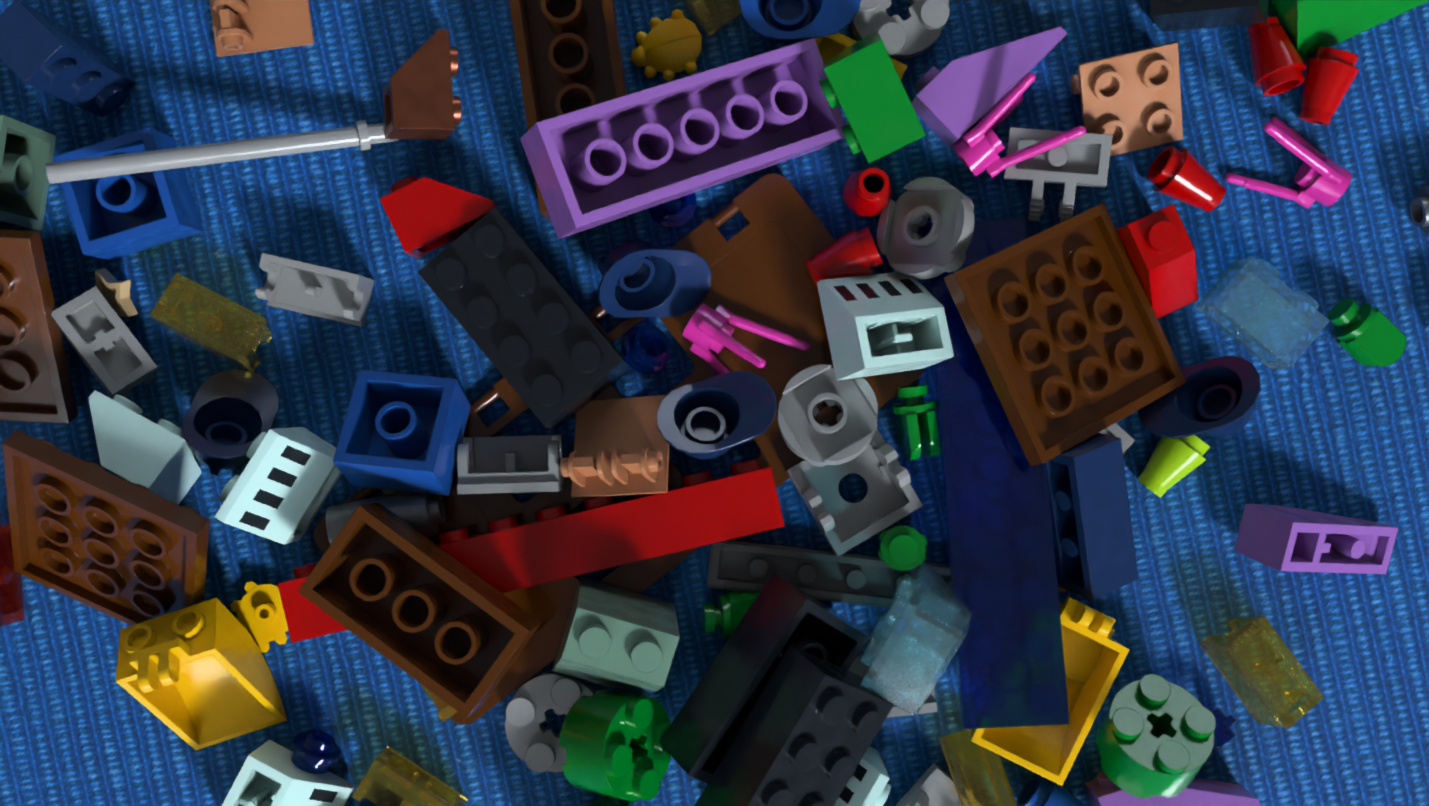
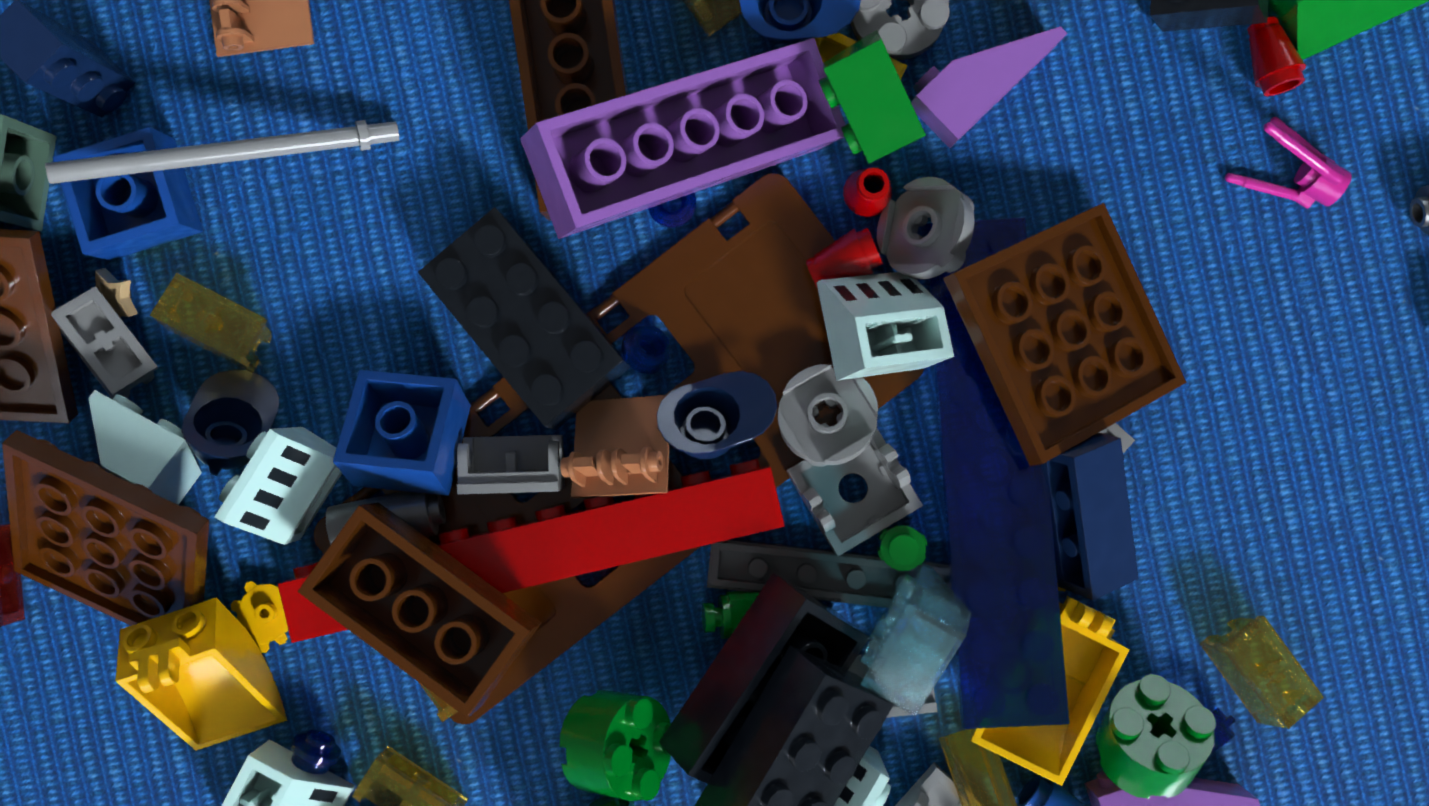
(315, 290): light grey hinge -> none
(420, 93): copper slope -> none
(431, 213): red slope -> none
(527, 712): light grey plate -> none
(618, 638): sand green slope -> none
(651, 280): dark blue piece -> none
(668, 47): yellow piece -> none
(710, 330): dark pink plant -> none
(917, 422): green arm -> none
(981, 145): dark pink plant -> none
(1077, 162): light grey hinge -> none
(1132, 97): nougat hinge -> none
(1162, 259): red slope -> none
(1172, 462): lime cone -> none
(1185, 179): red cone -> none
(1212, 402): dark blue piece -> none
(1263, 312): clear light blue brick -> none
(1314, 541): medium lavender slope -> none
(1326, 83): red cone -> none
(1366, 333): green arm -> none

